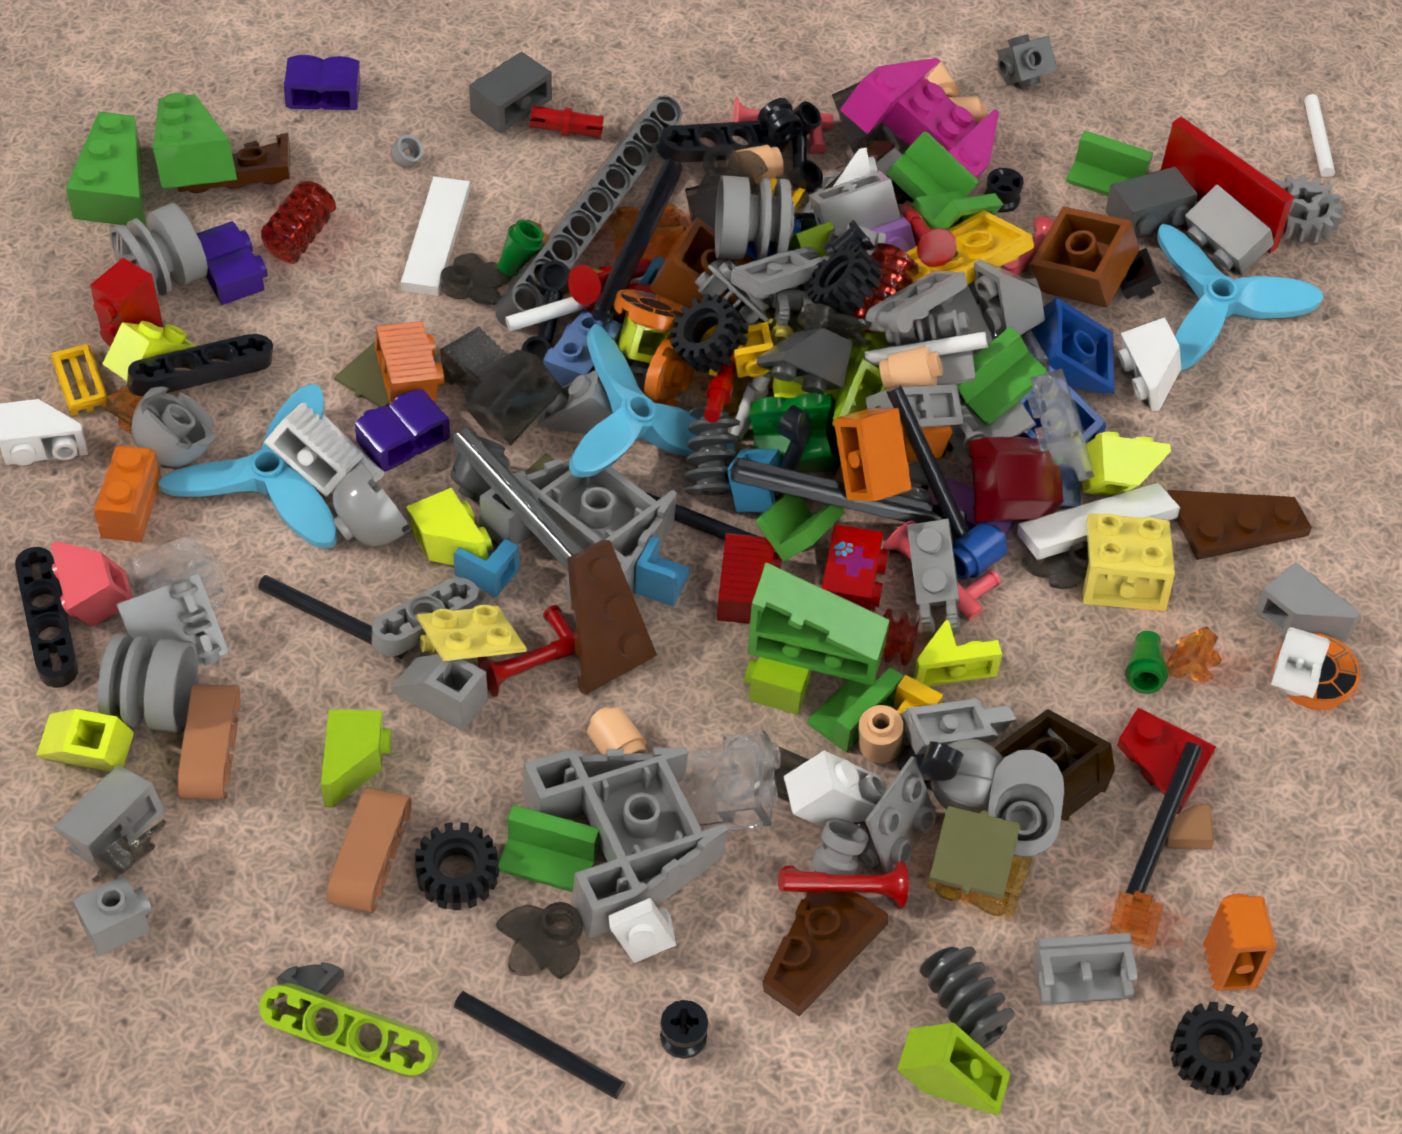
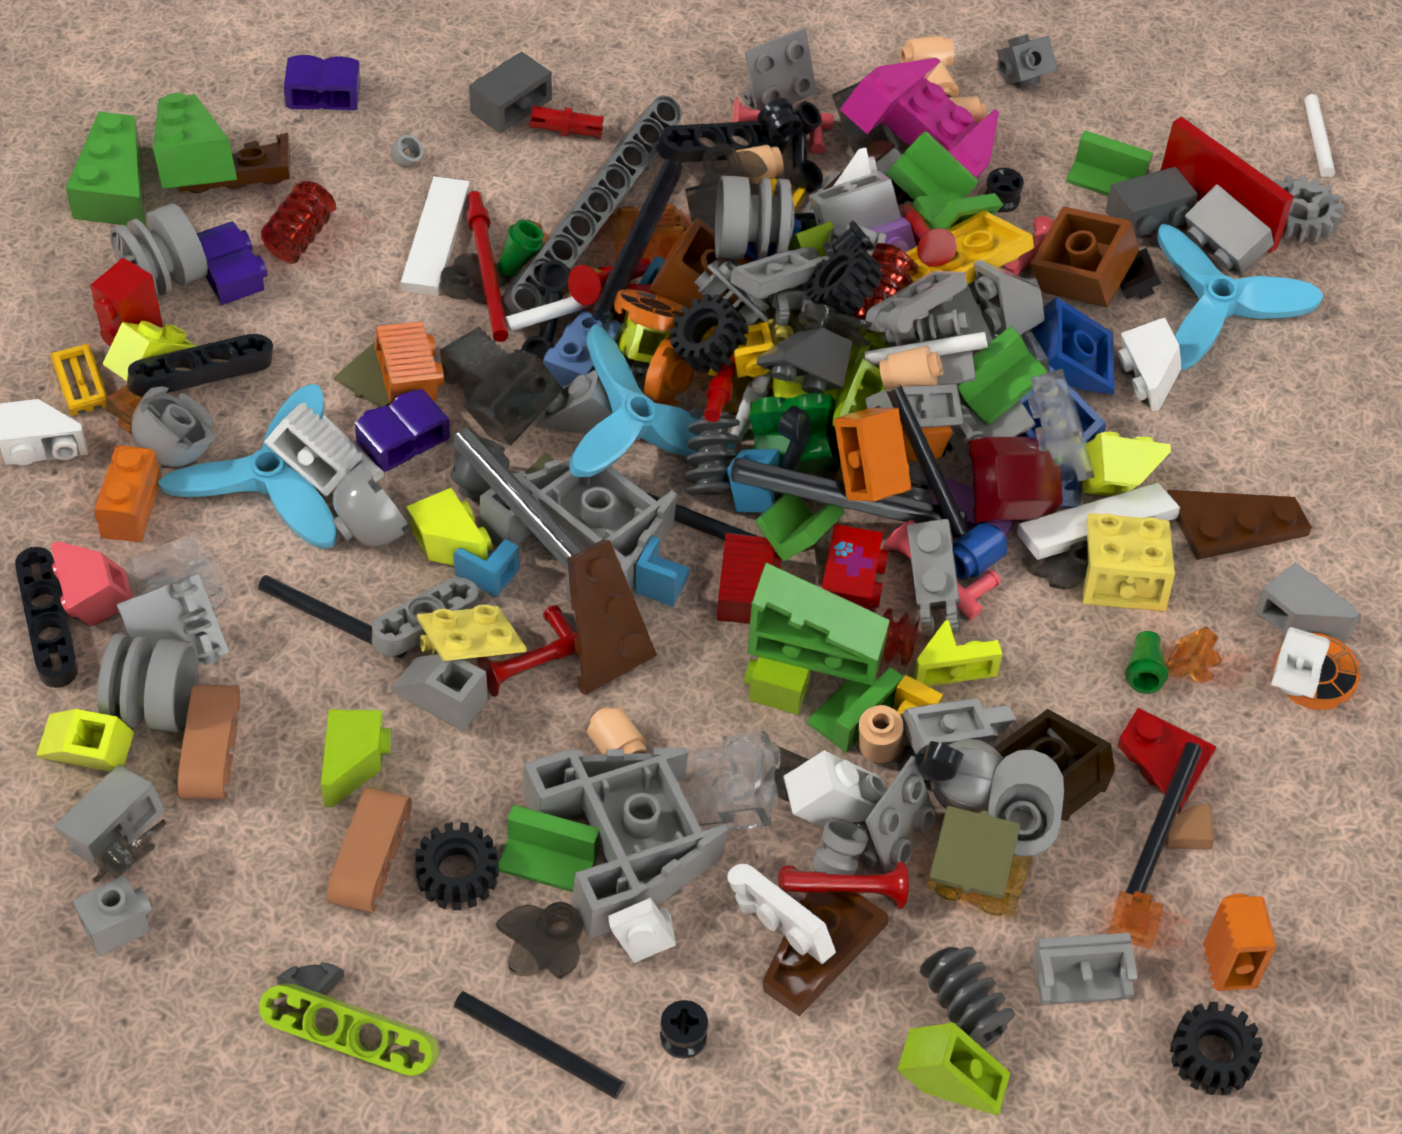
(479, 222): none -> red bar
(780, 70): none -> light grey hinge
(781, 912): none -> white plate
(928, 47): none -> light nougat brick

